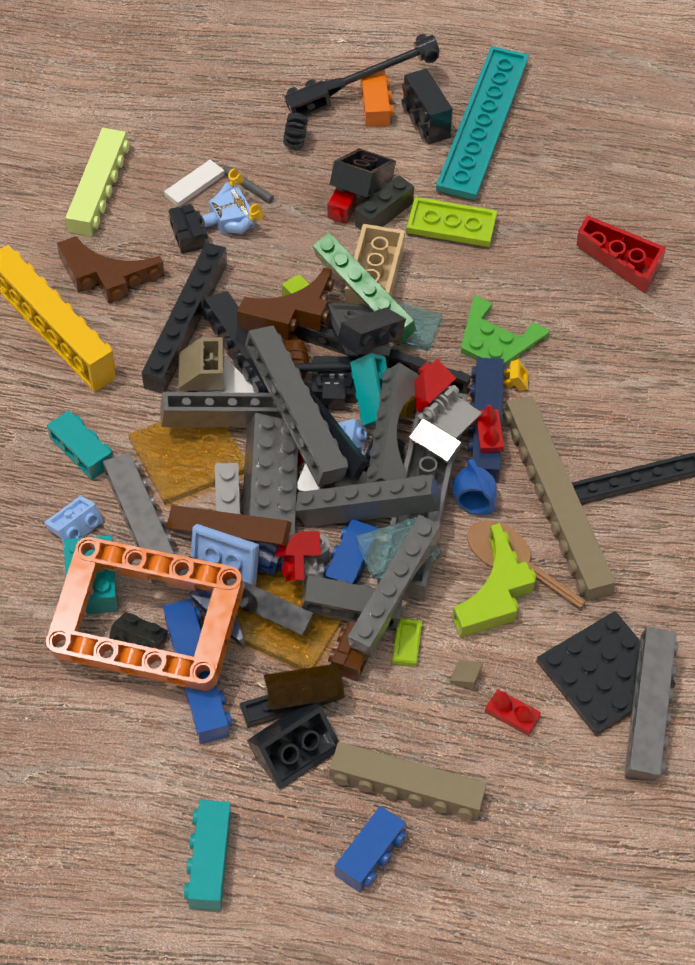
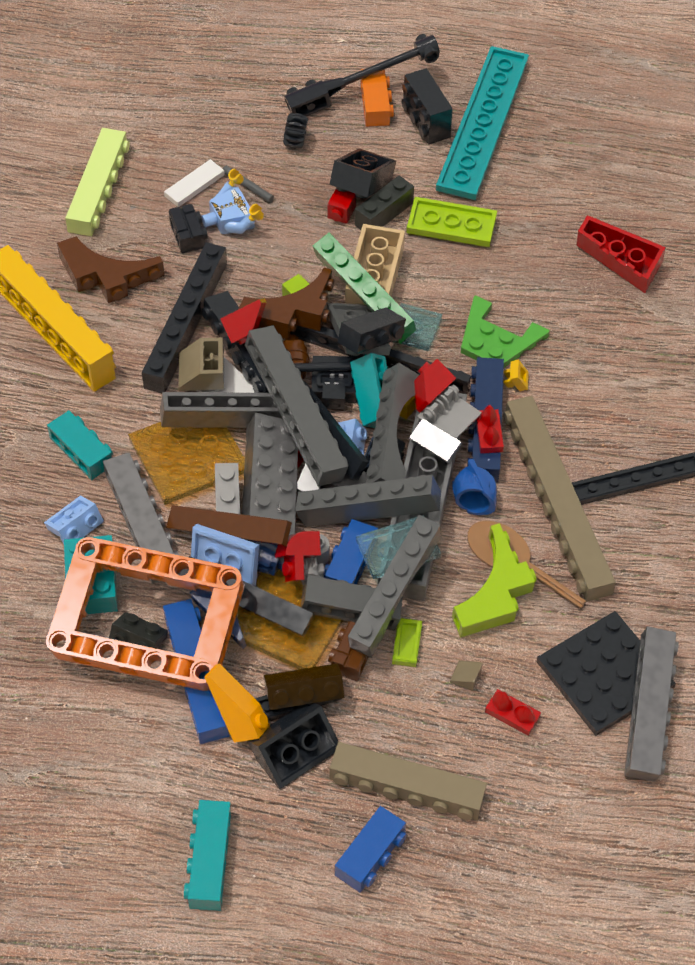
(237, 706): none -> light orange slope
(245, 319): none -> red slope

